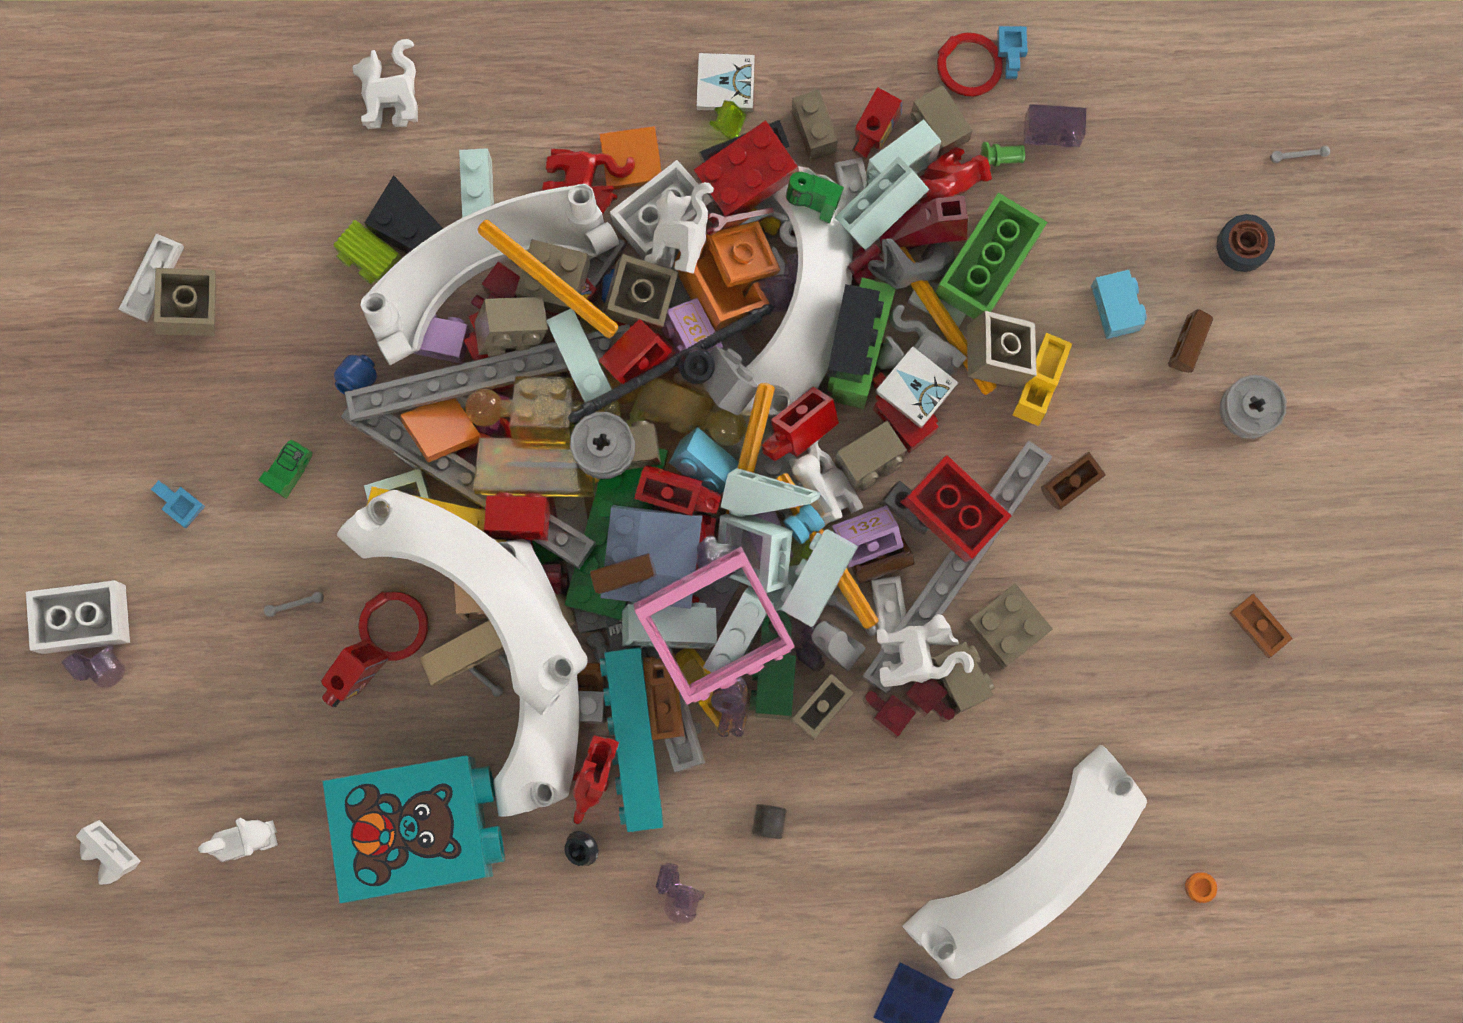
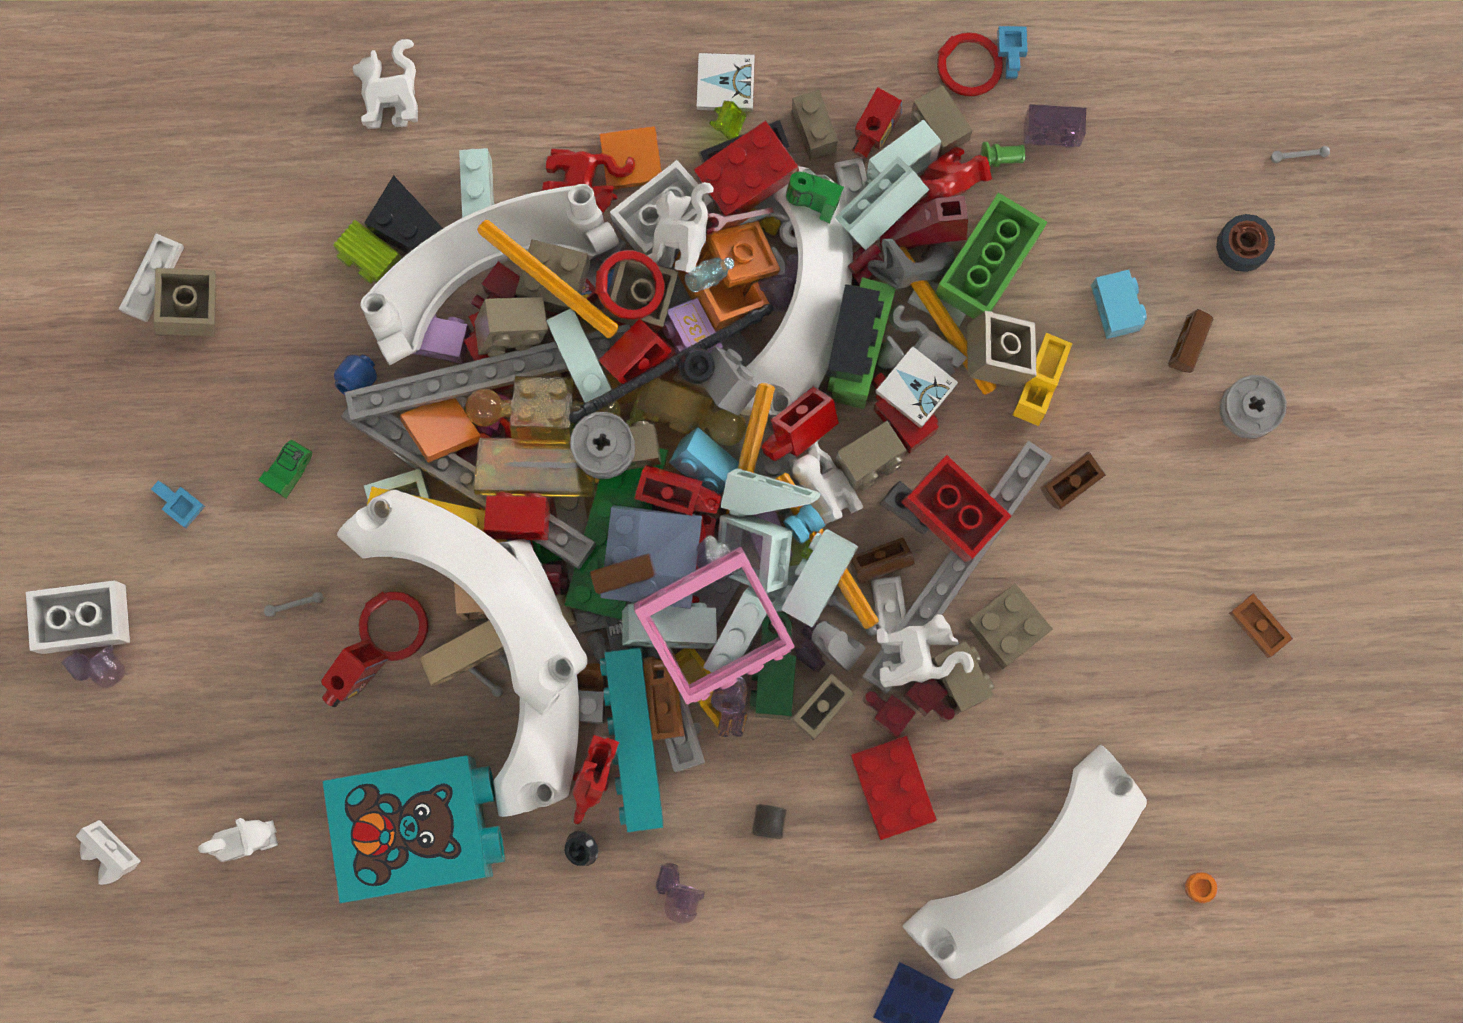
(602, 282): none -> red piece
(708, 273): none -> clear light blue piece
(872, 532): lavender brick -> none
(893, 788): none -> red plate

